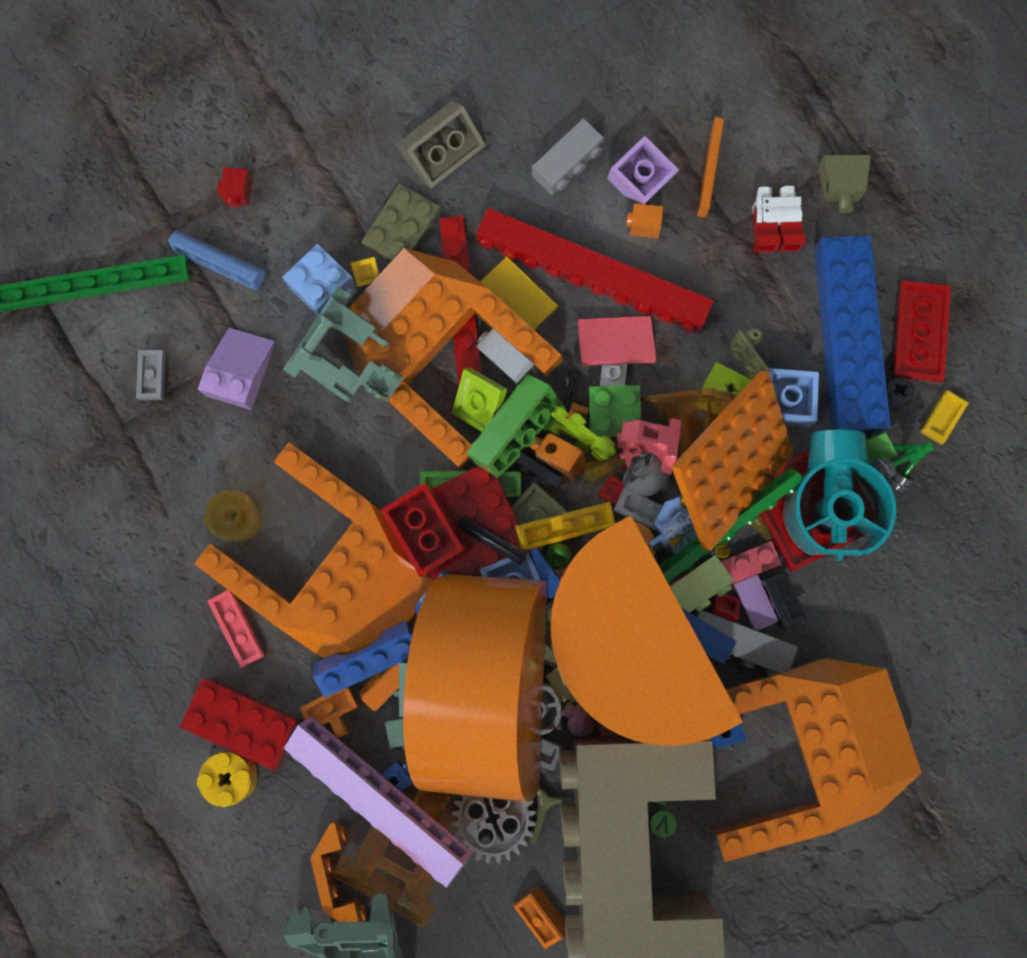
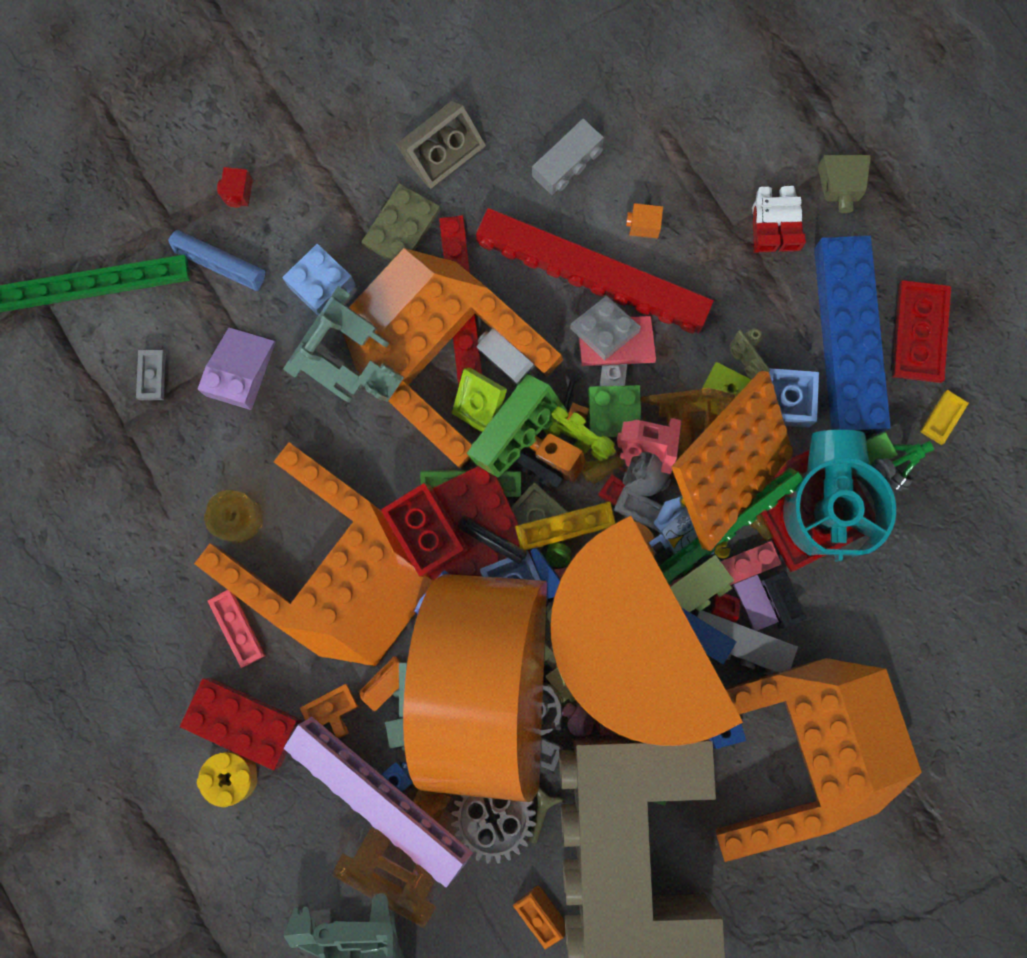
(346, 670): blue arch -> none
(346, 911): orange slope -> none
(364, 271): yellow plate -> none
(519, 293): yellow tile -> none
(605, 327): none -> light grey plate
(642, 171): lavender slope -> none
(662, 823): bright green tile -> none
(710, 167): orange tile -> none
(906, 387): black piece -> none

